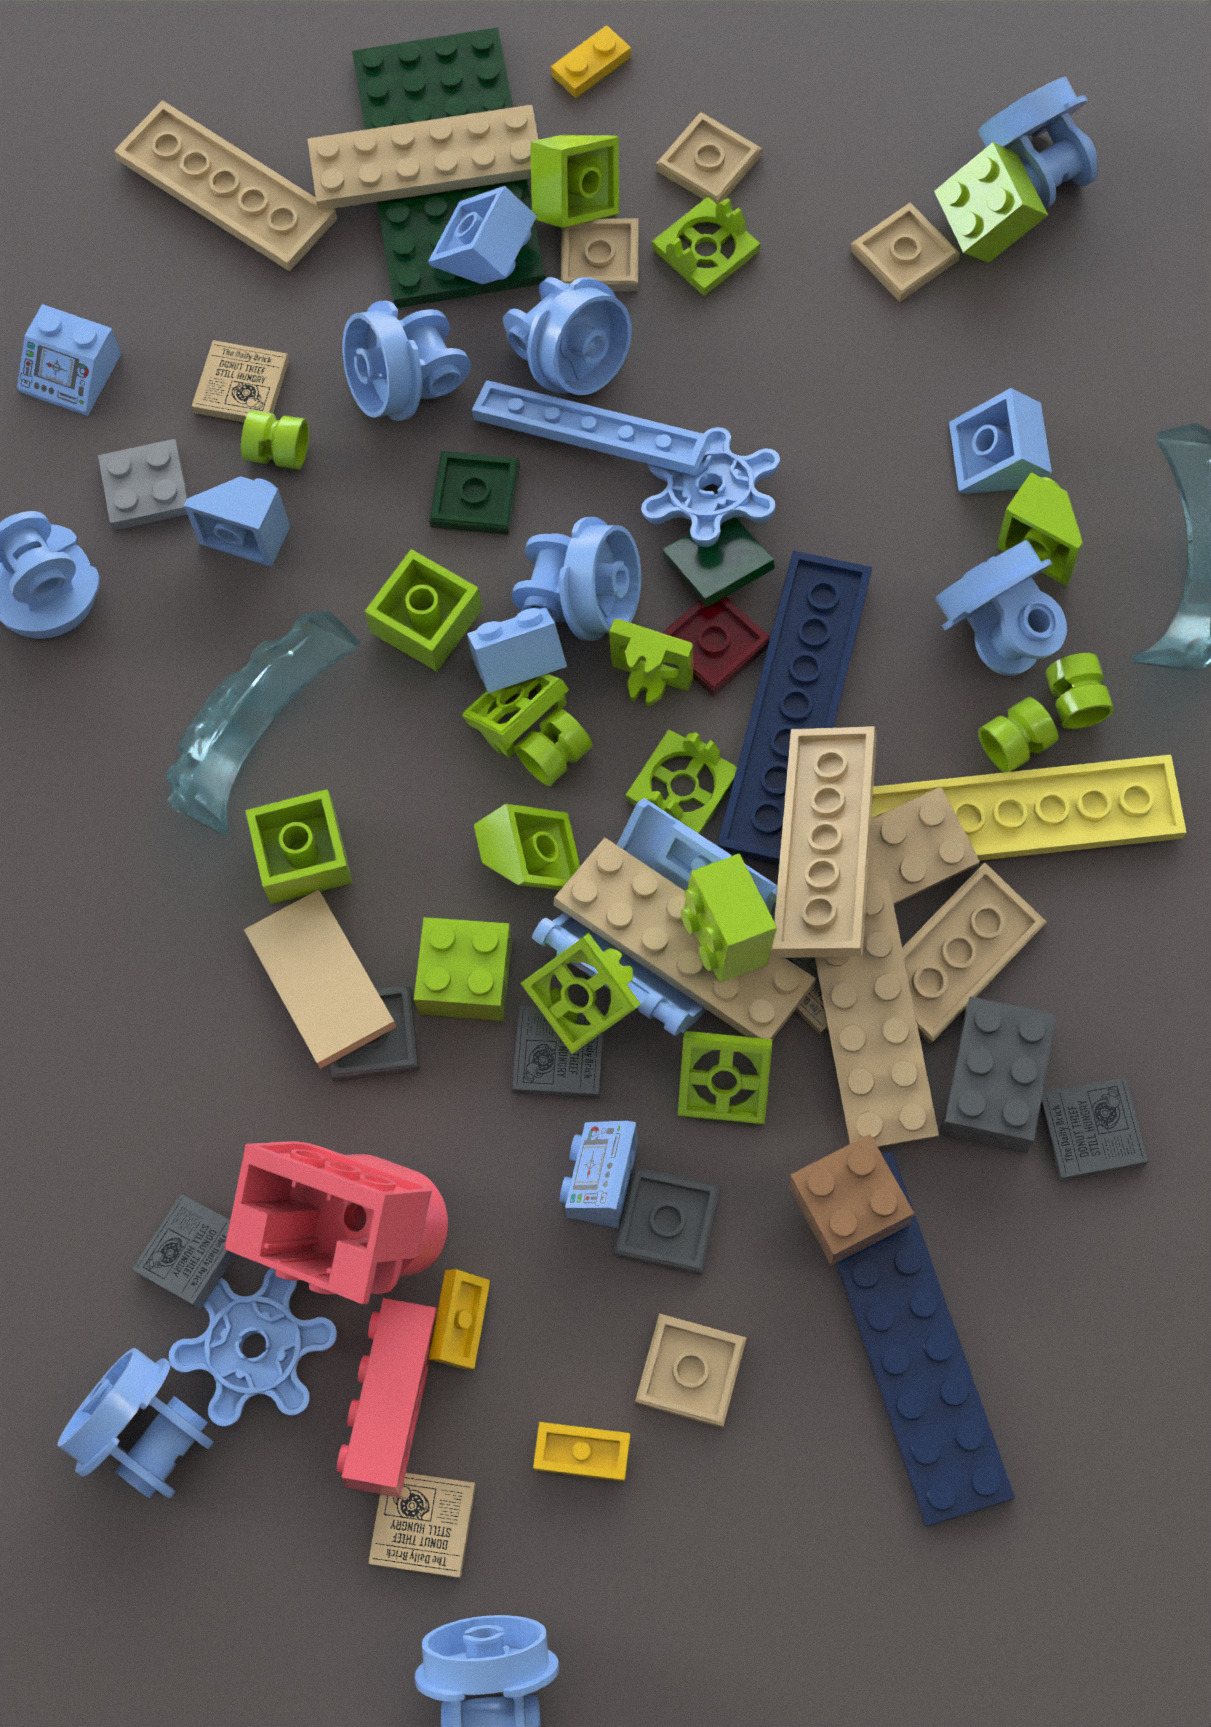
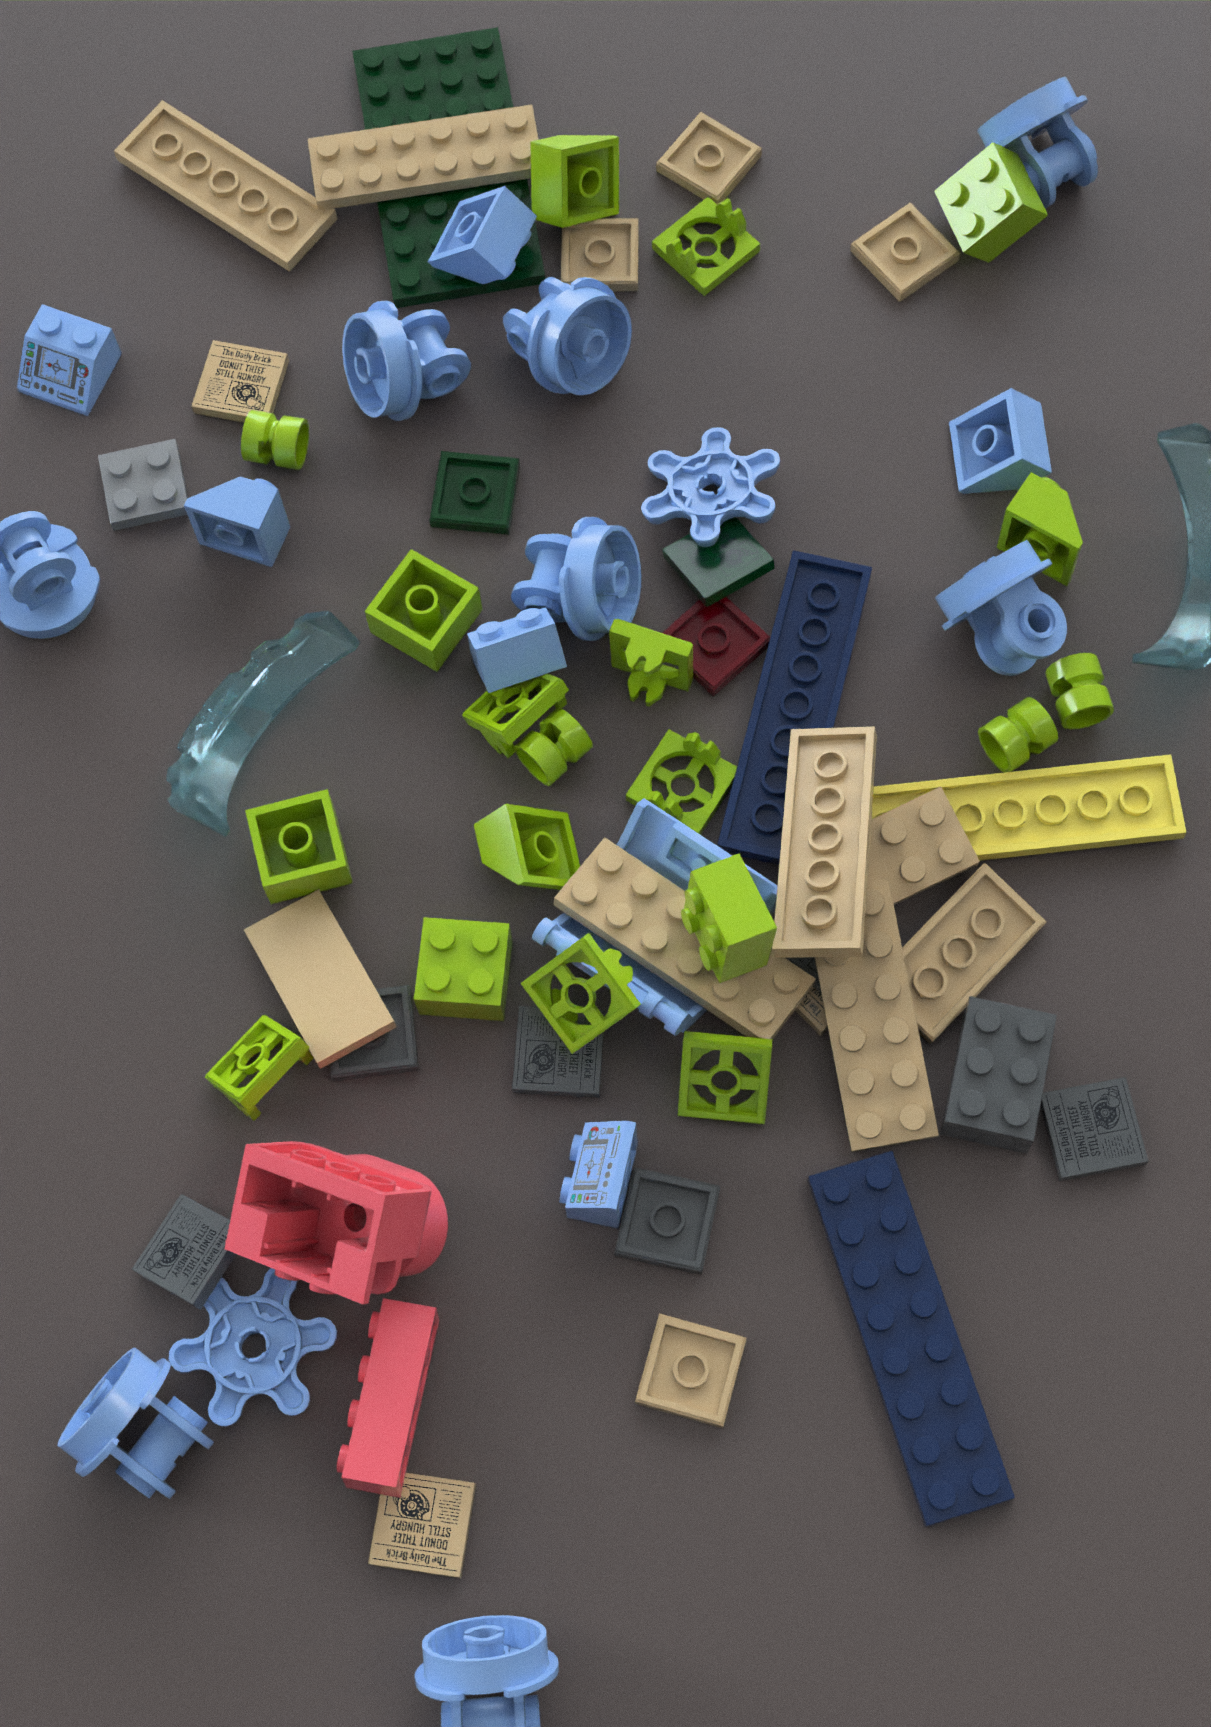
(232, 1066): none -> lime piece
(459, 1319): yellow plate -> none
(581, 1451): yellow plate -> none
(590, 427): light blue plate -> none
(591, 61): yellow plate -> none
(850, 1199): medium nougat brick -> none

